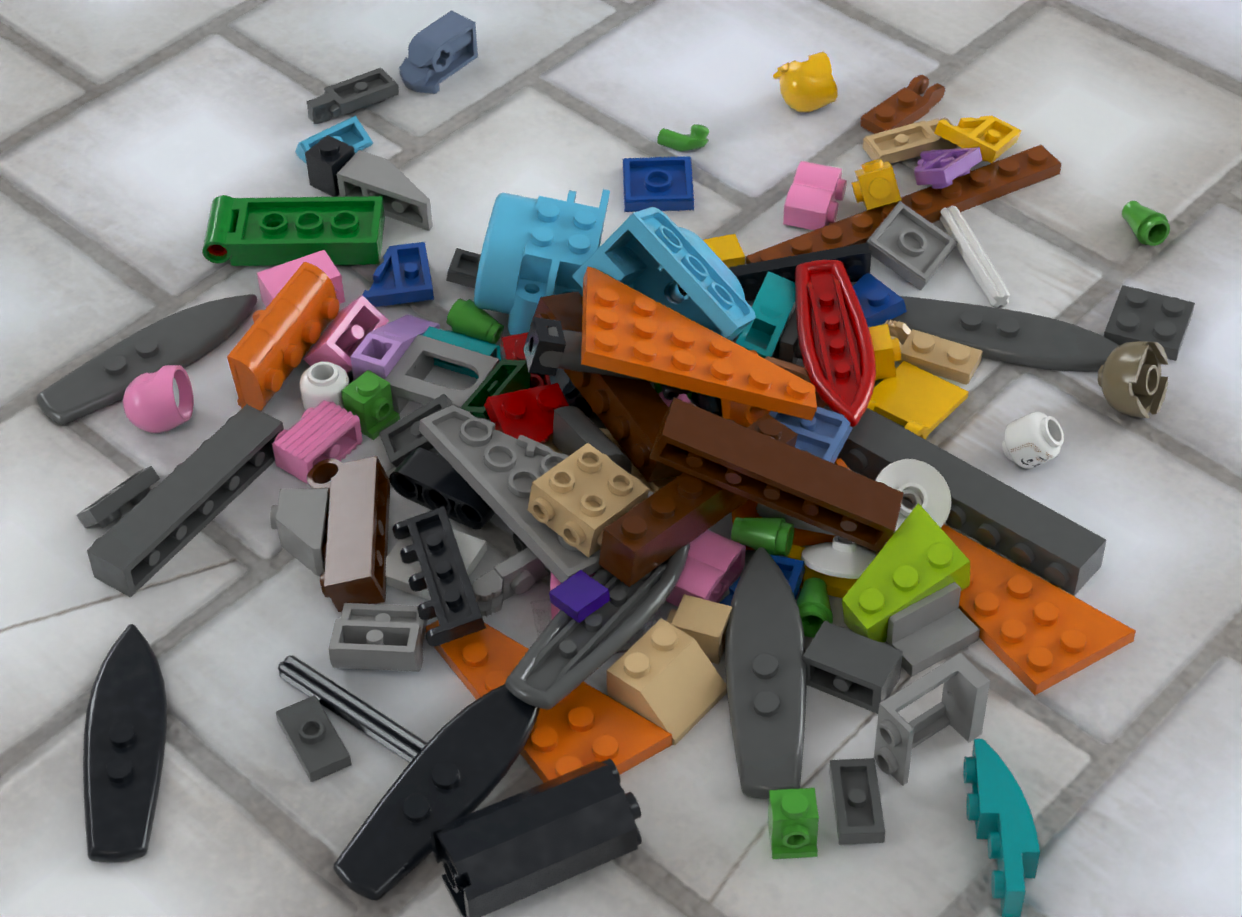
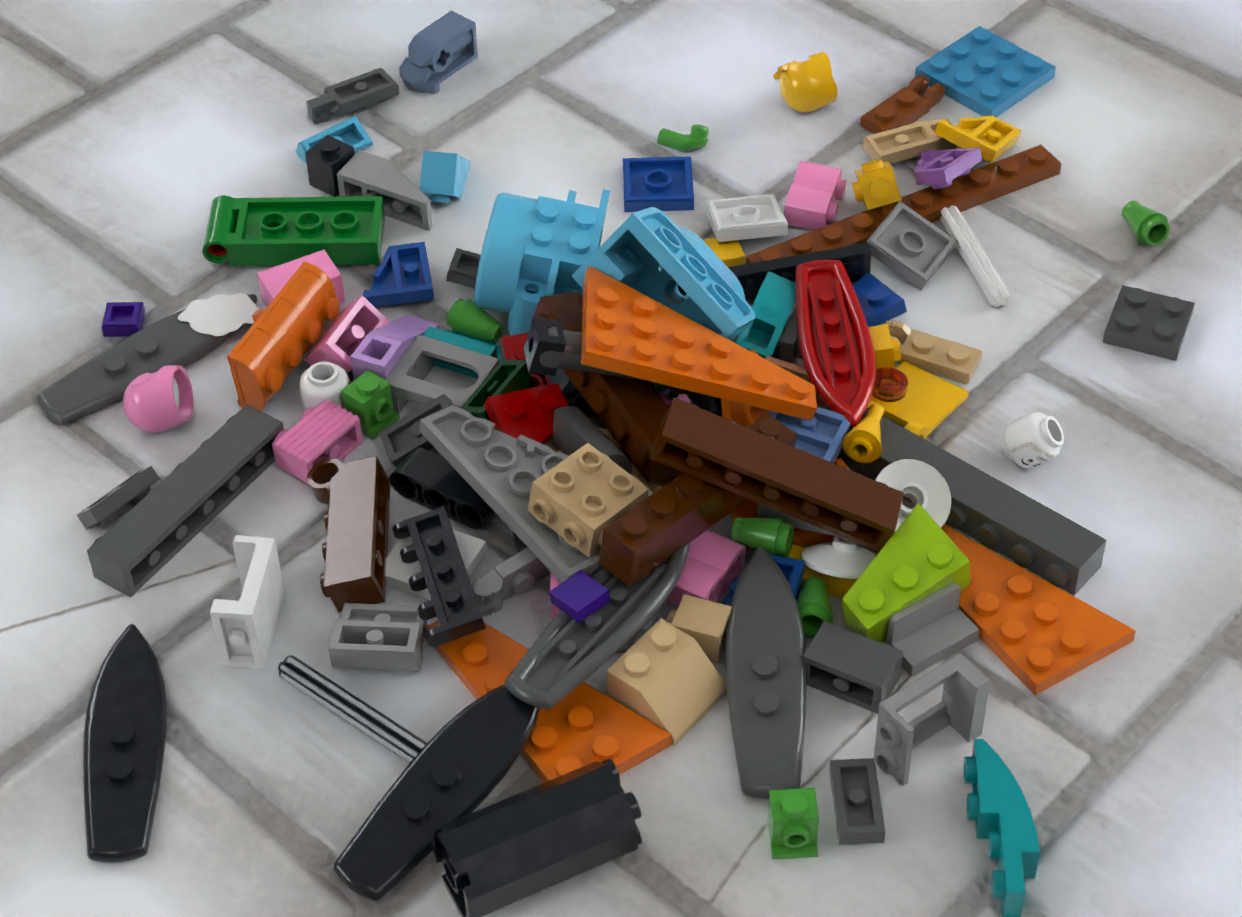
(123, 319): none -> dark purple tile
(219, 313): none -> white sticker
(248, 625): none -> white panel
(302, 524): light grey slope -> none
(313, 738): dark grey plate -> none
(443, 176): none -> medium azure slope
(746, 218): none -> white tile
(864, 440): none -> yellow cone
(890, 384): none -> clear red tile
(986, 72): none -> dark azure plate
(1010, 334): dark grey piece -> none
(1134, 379): dark tan cylinder -> none

